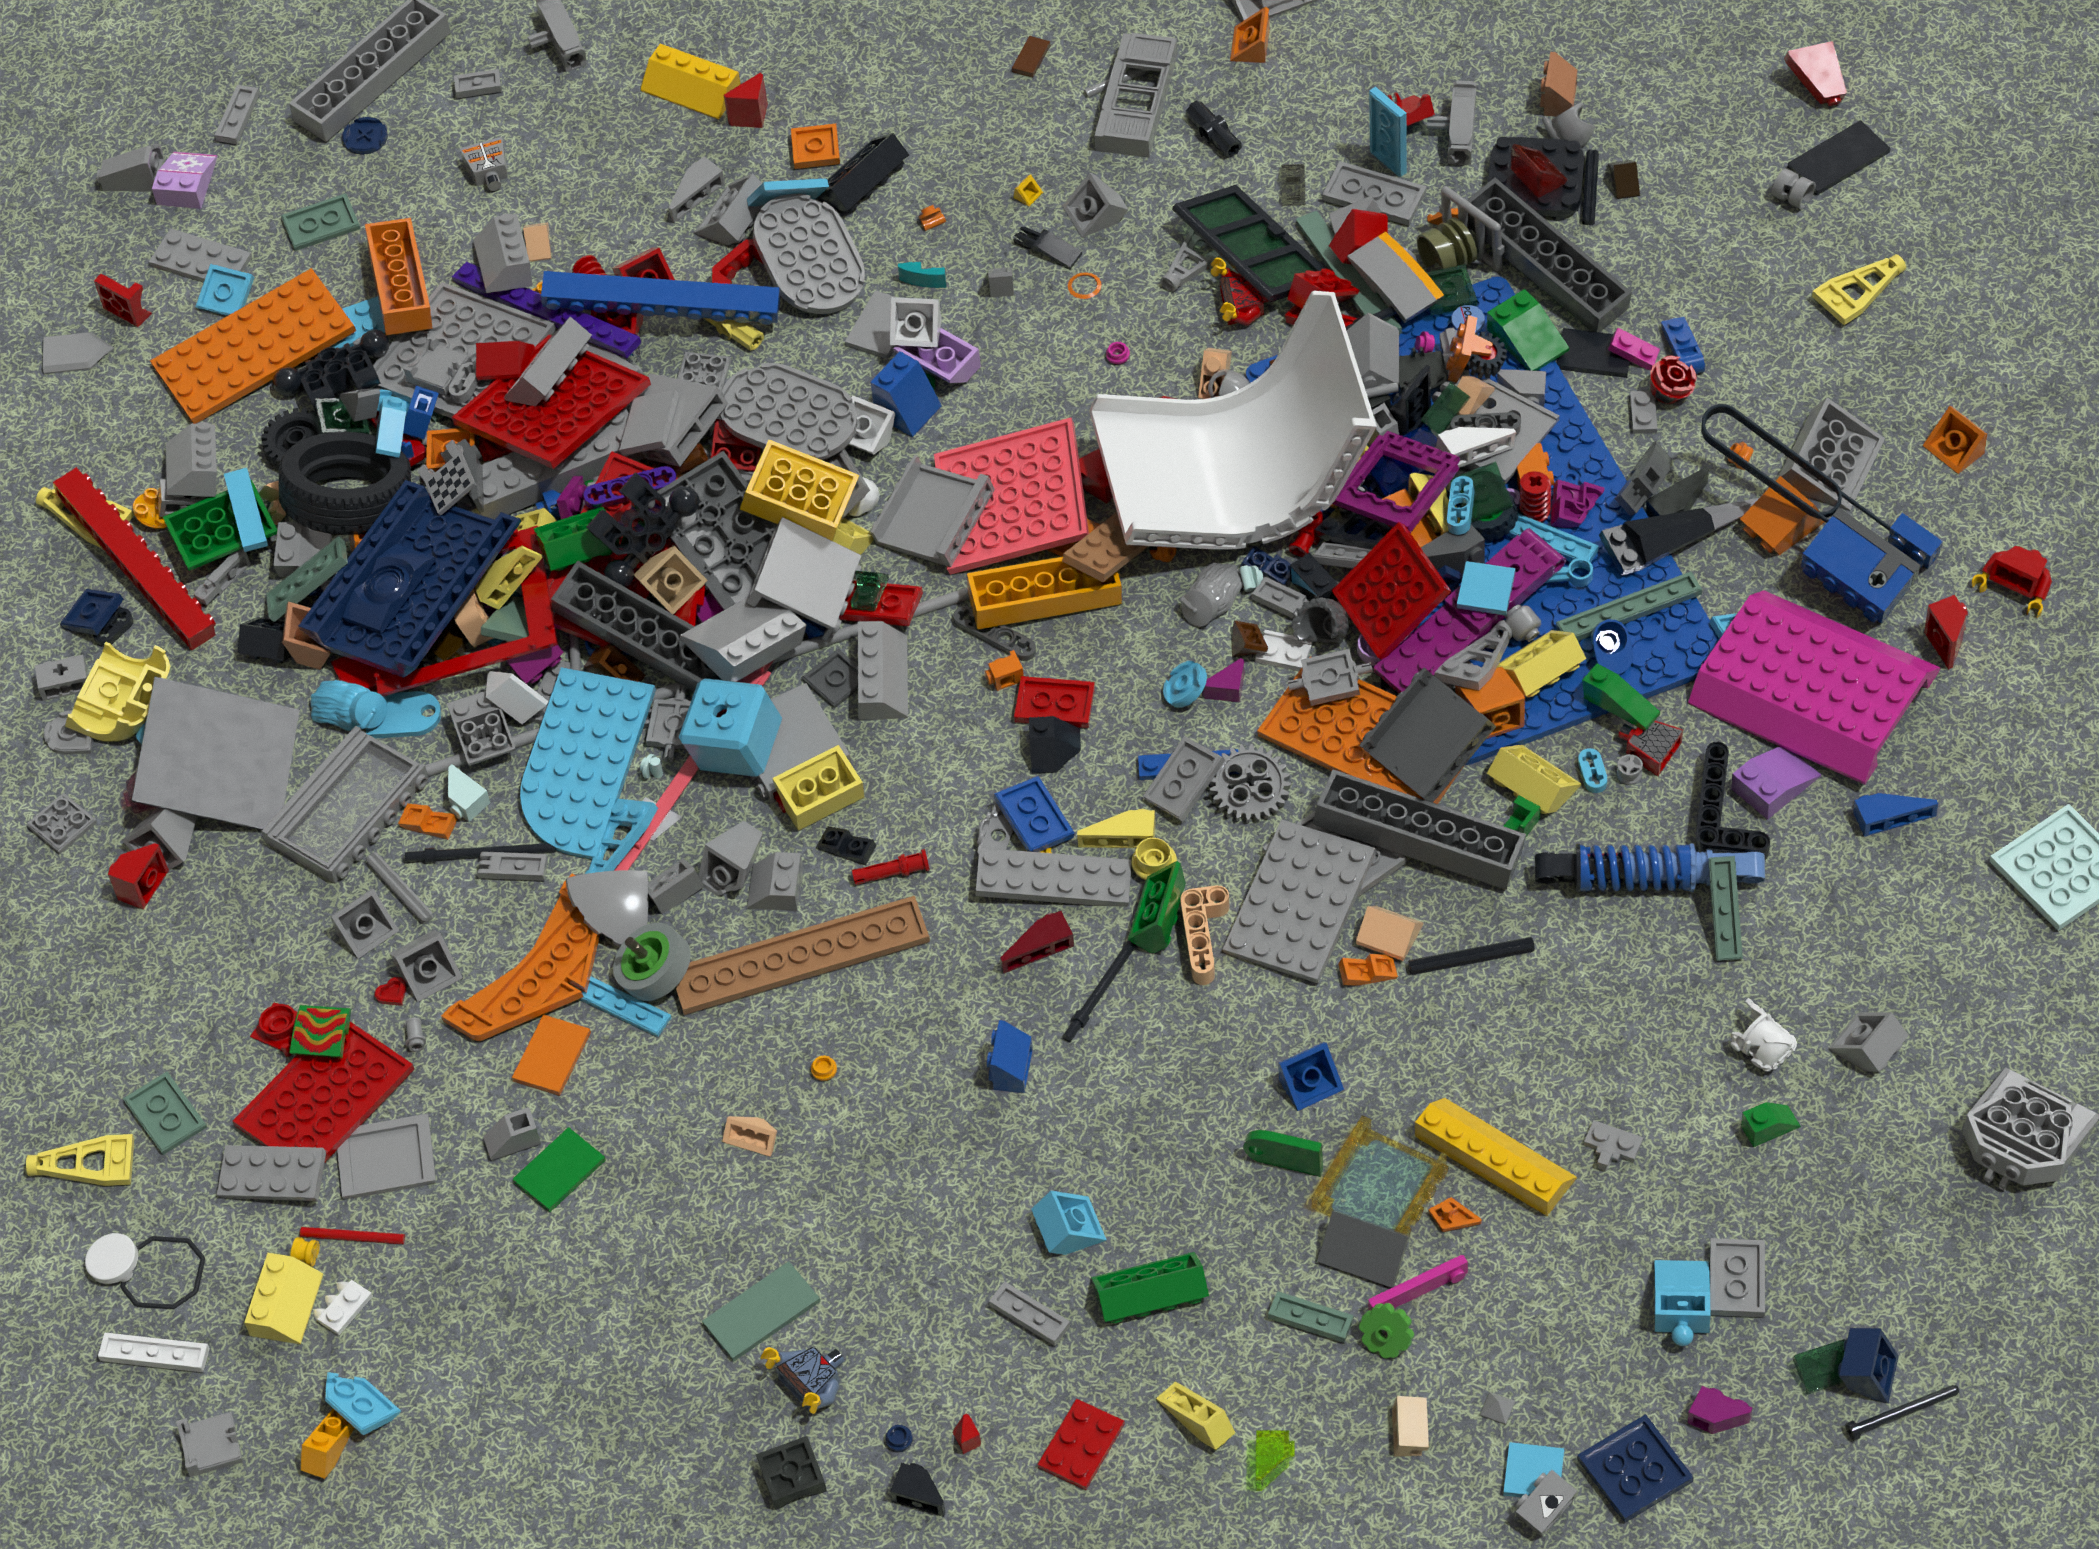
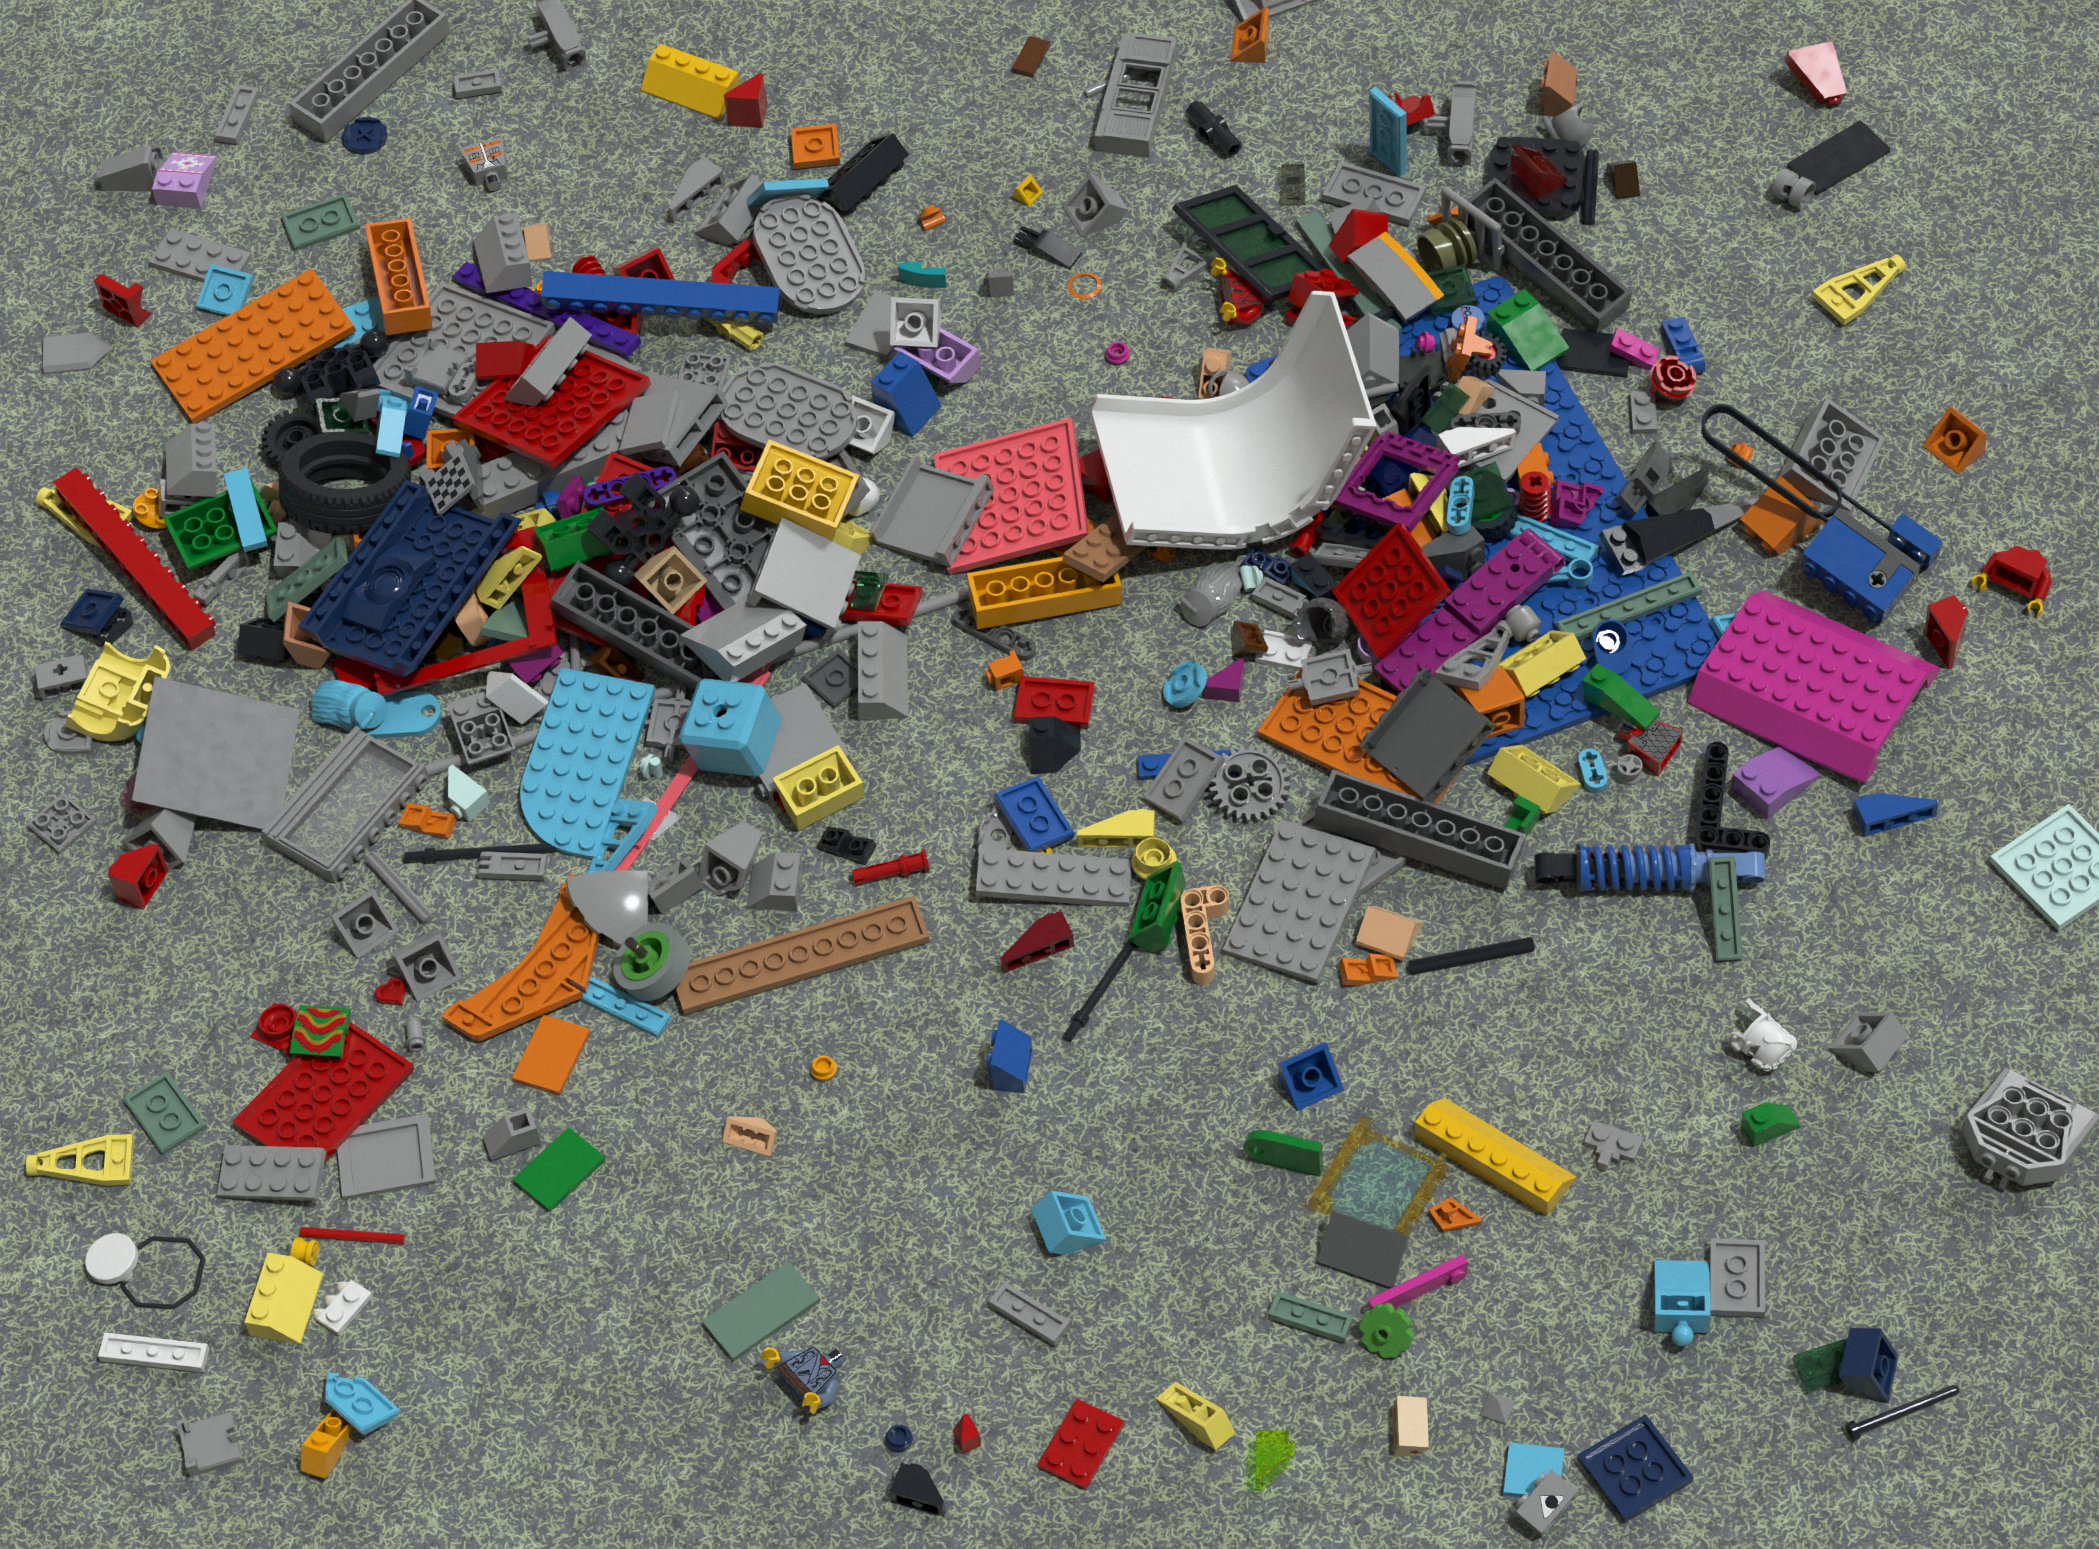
(791, 1472): pearl dark grey piece -> none
(1150, 1287): green slope -> none
(1486, 588): medium azure tile -> none
(1717, 1412): magenta slope -> none

